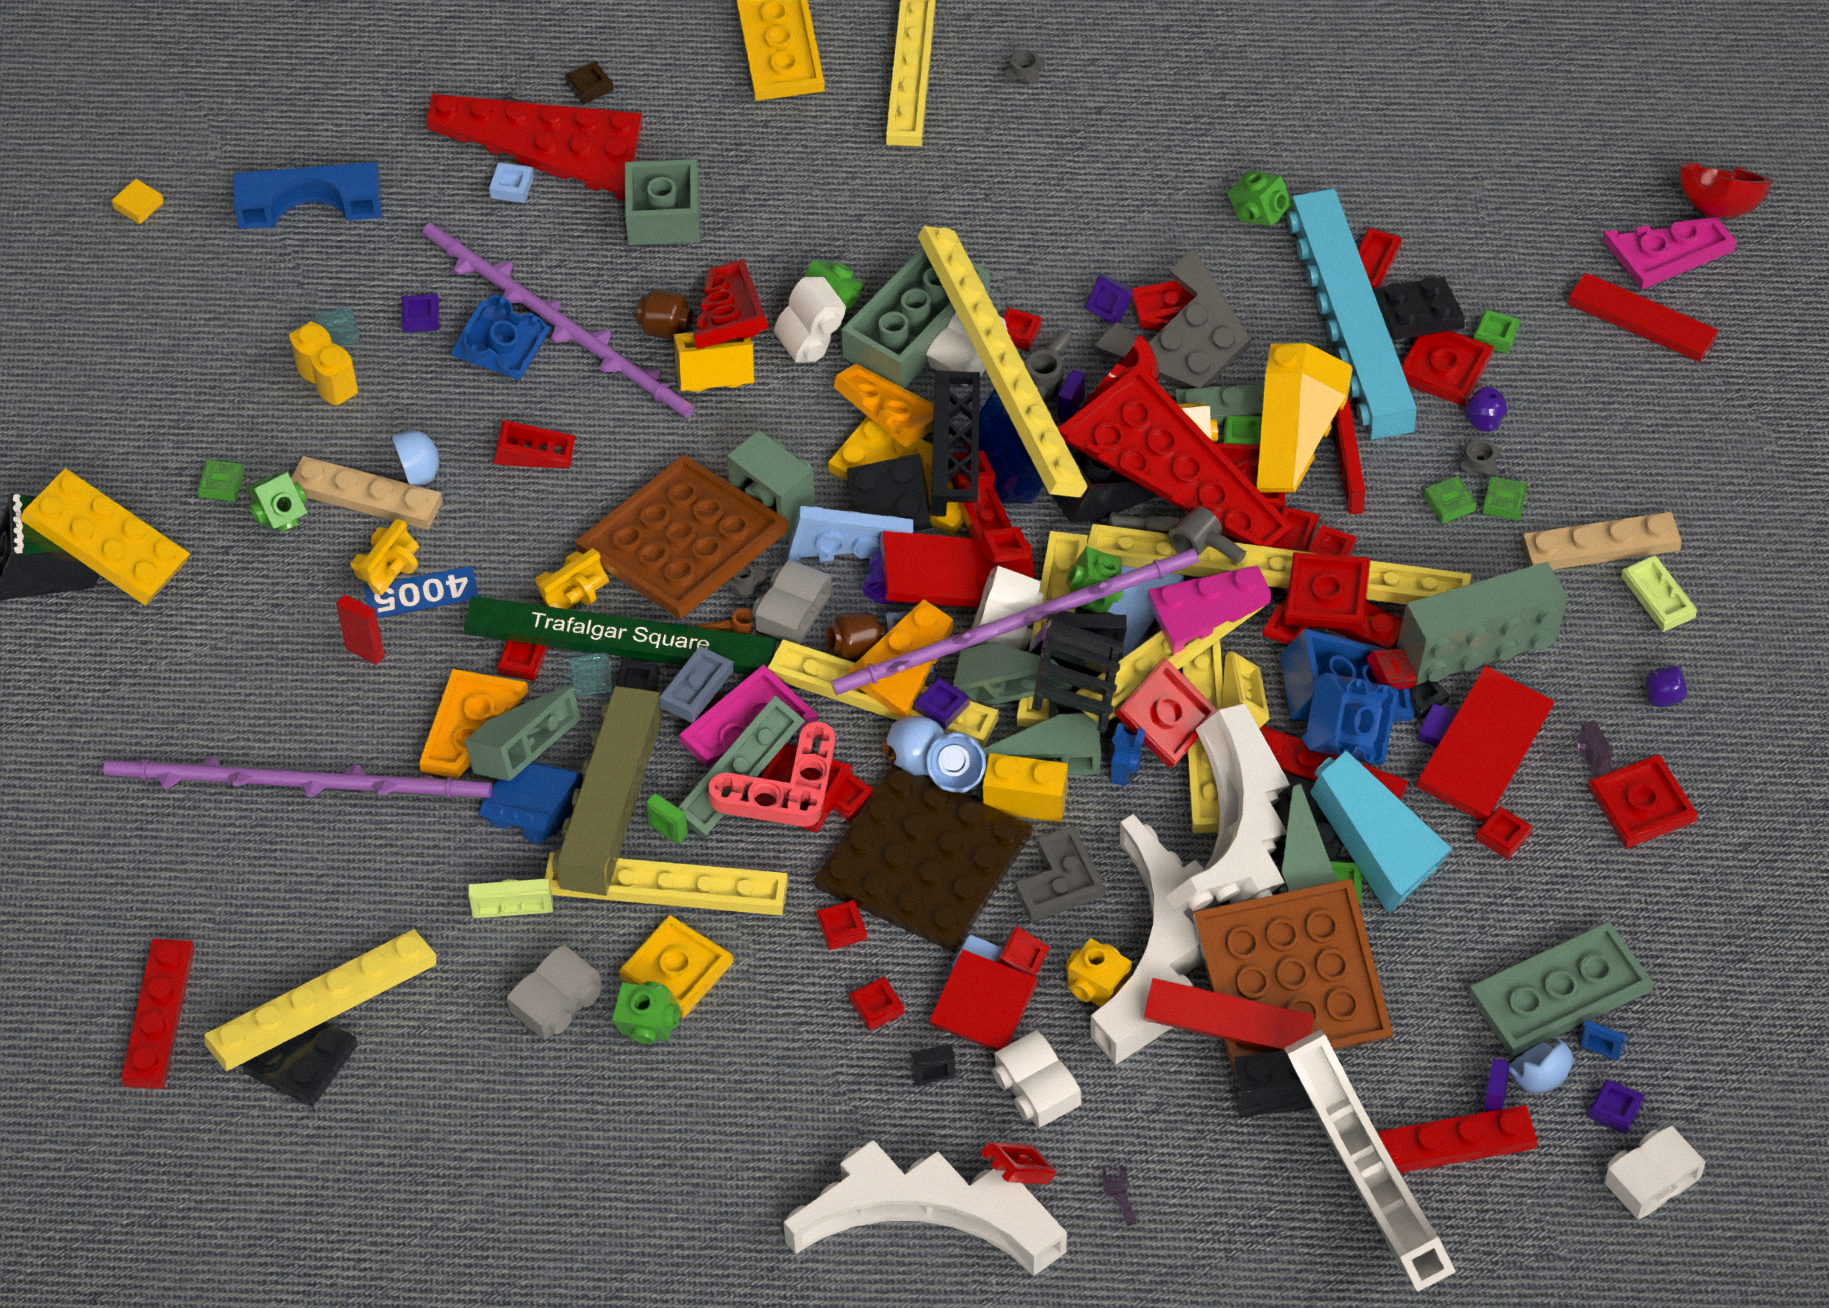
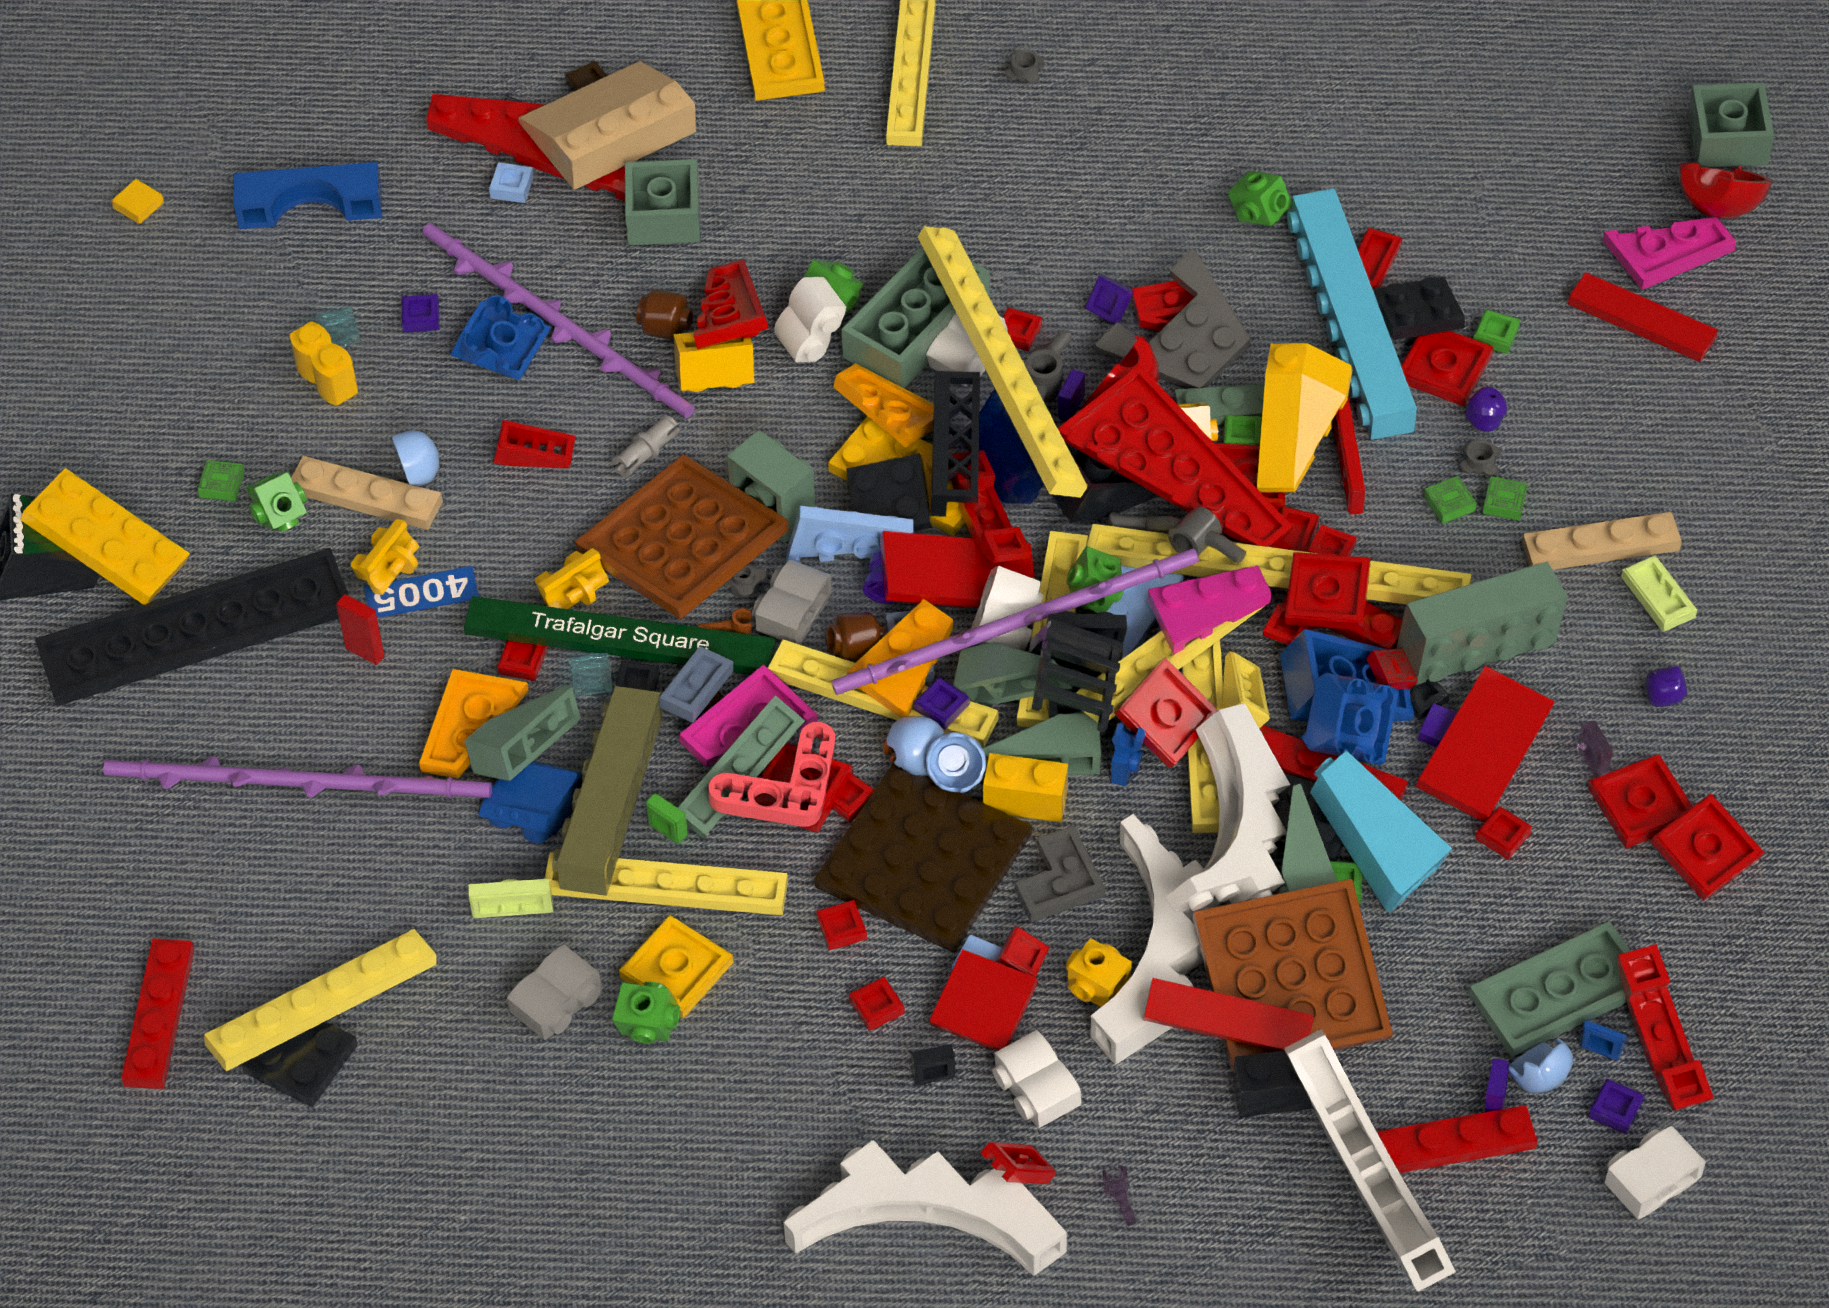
(191, 626): none -> black plate
(611, 123): none -> tan slope
(645, 446): none -> light grey pin
(1660, 1029): none -> red slope
(1707, 847): none -> red tile
(1730, 124): none -> sand green brick

